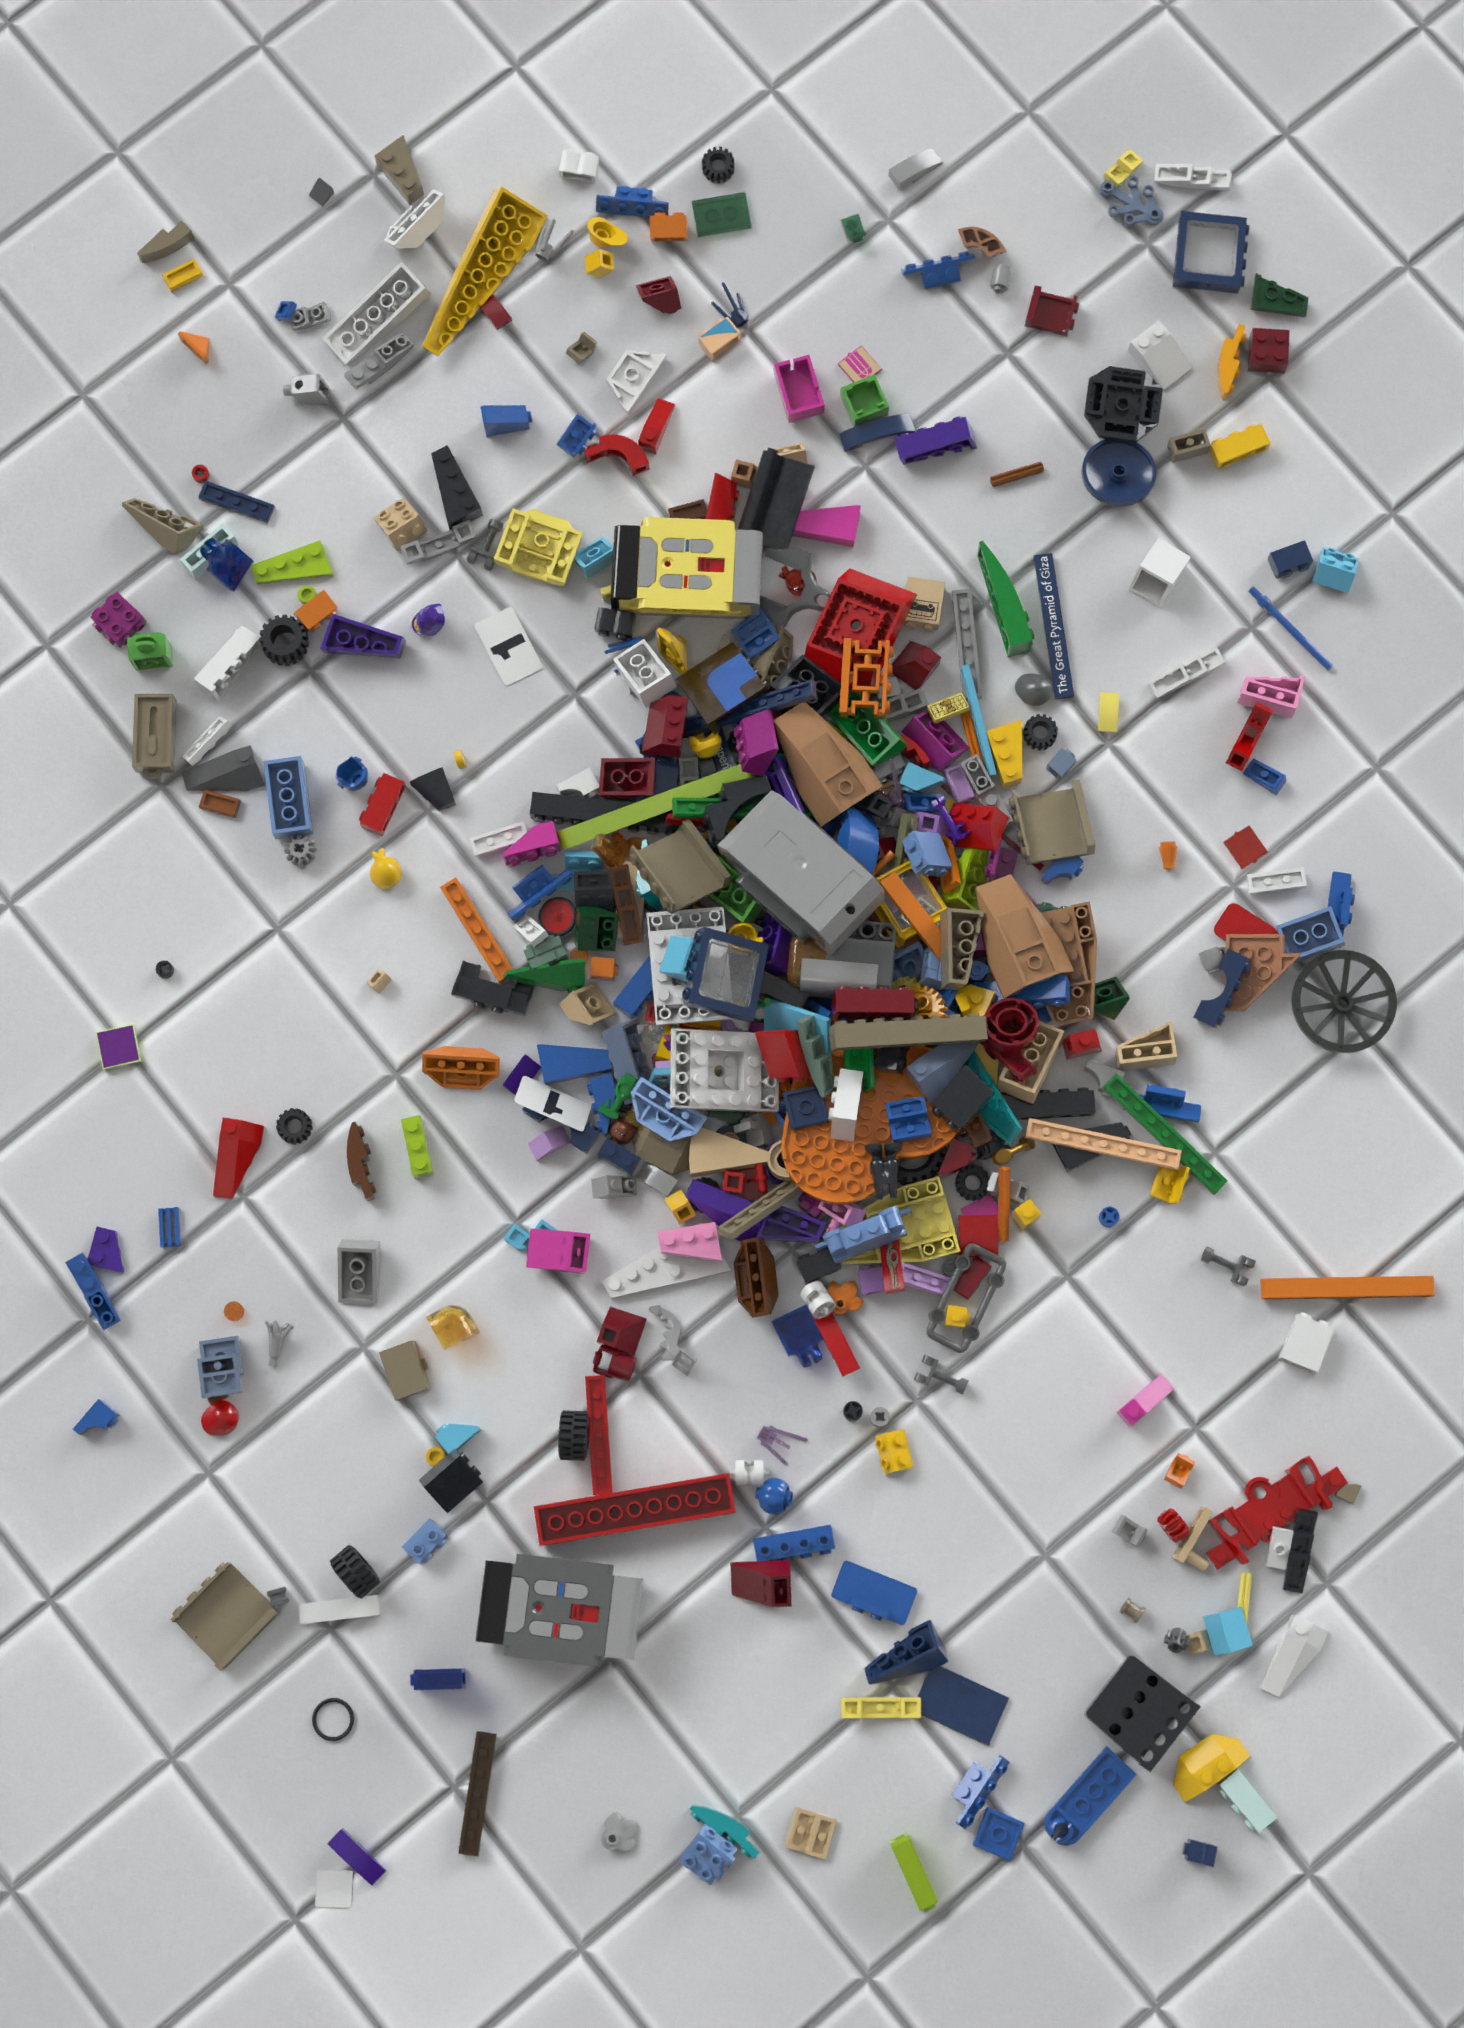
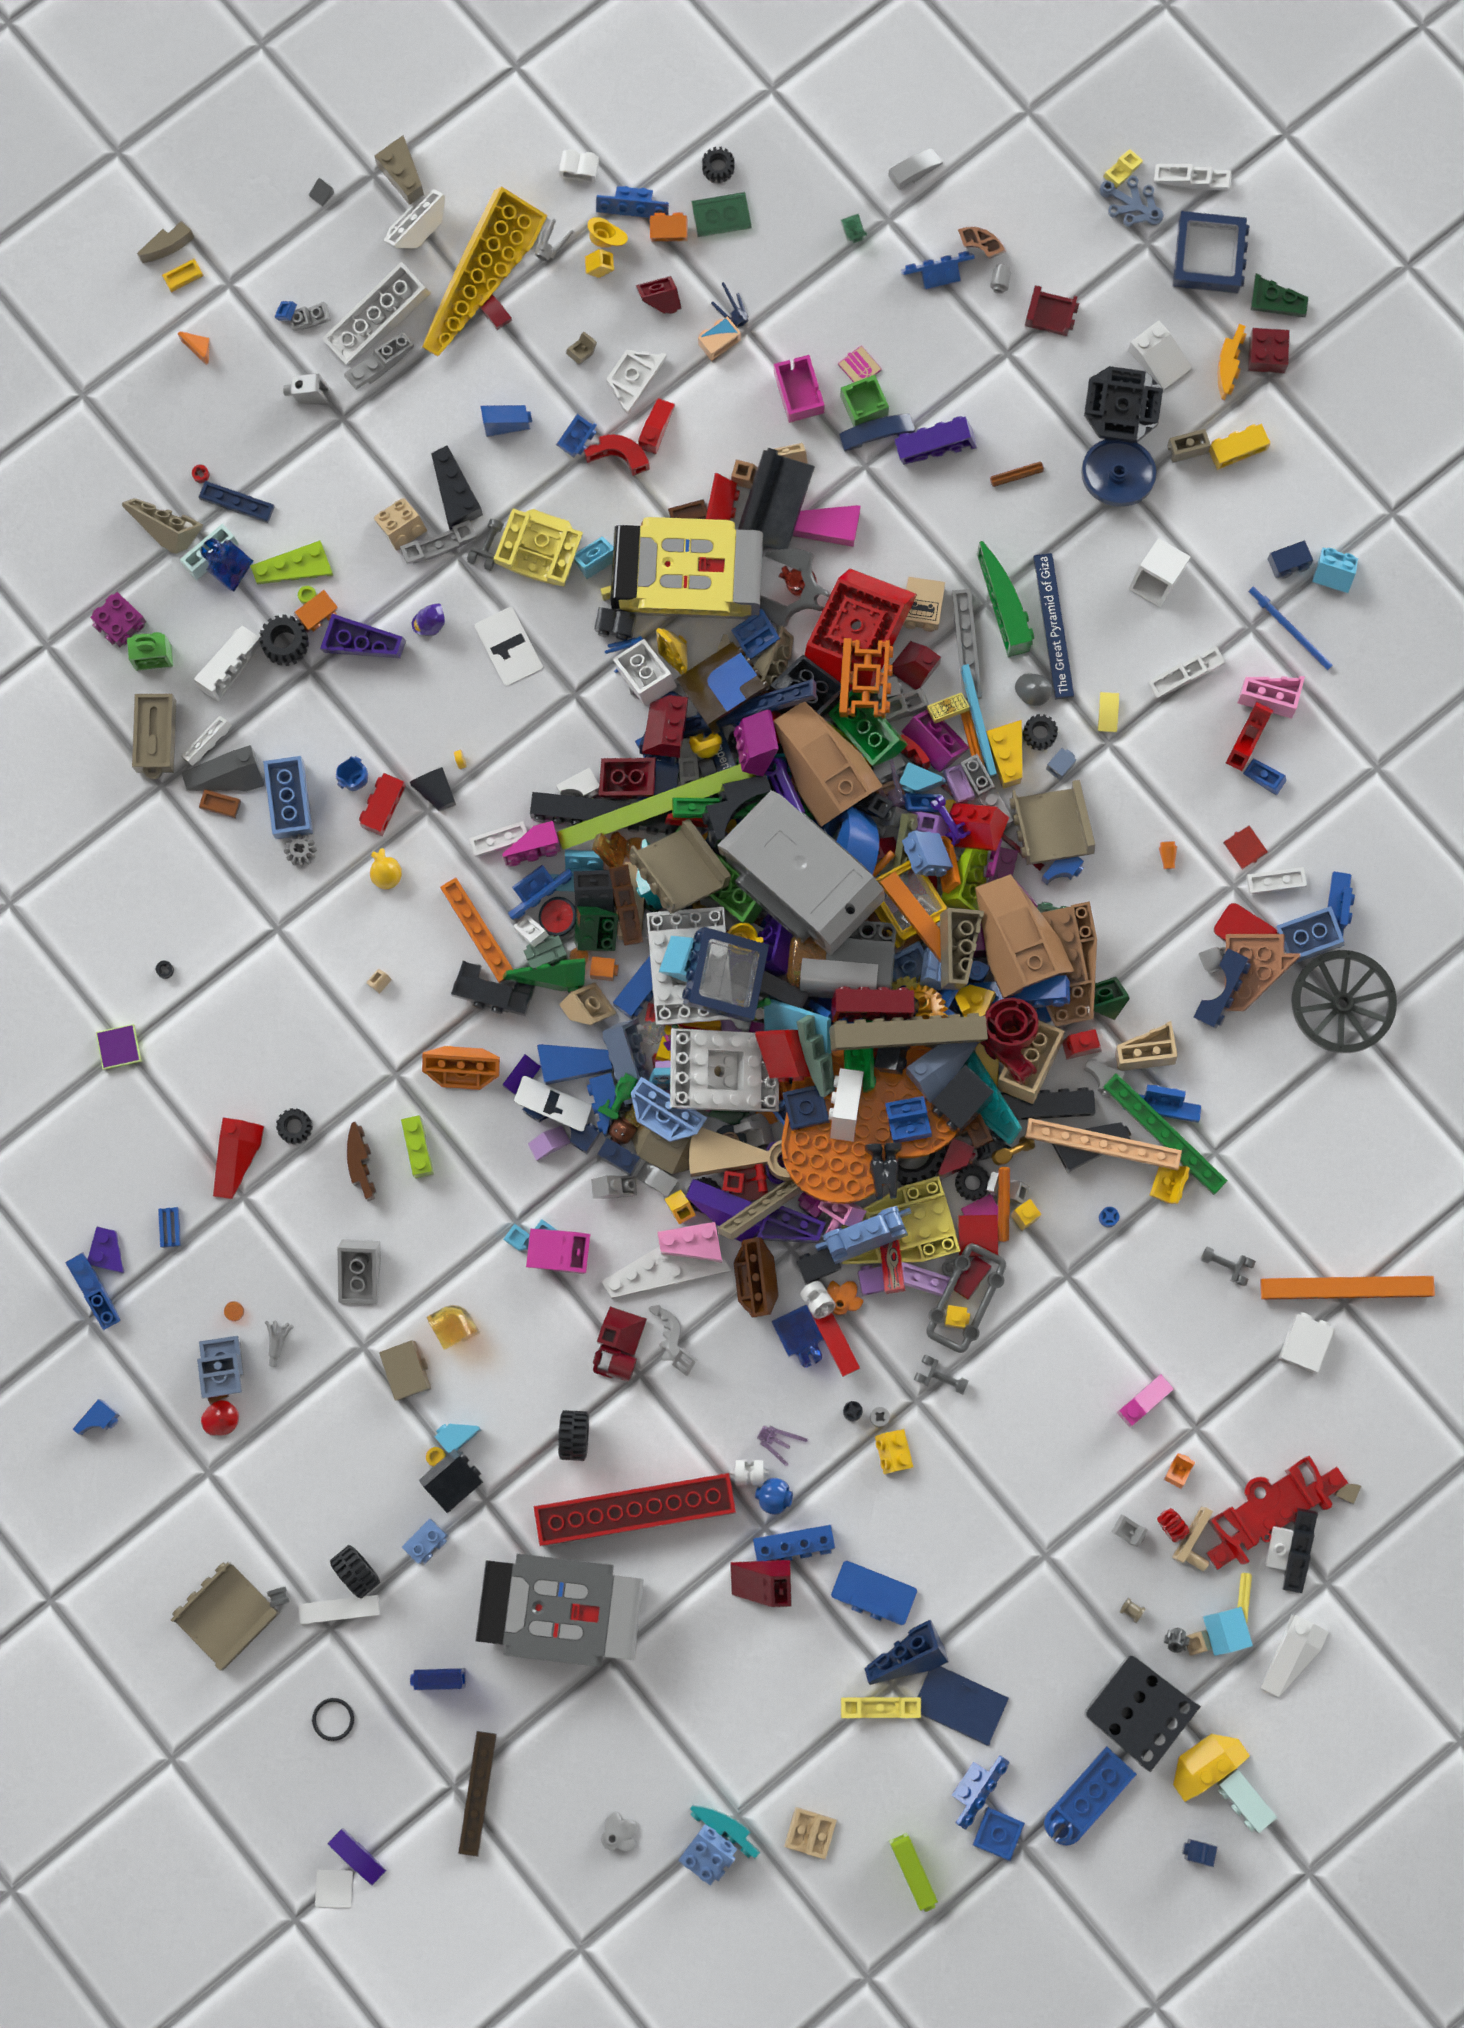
(598, 1435): red plate -> none

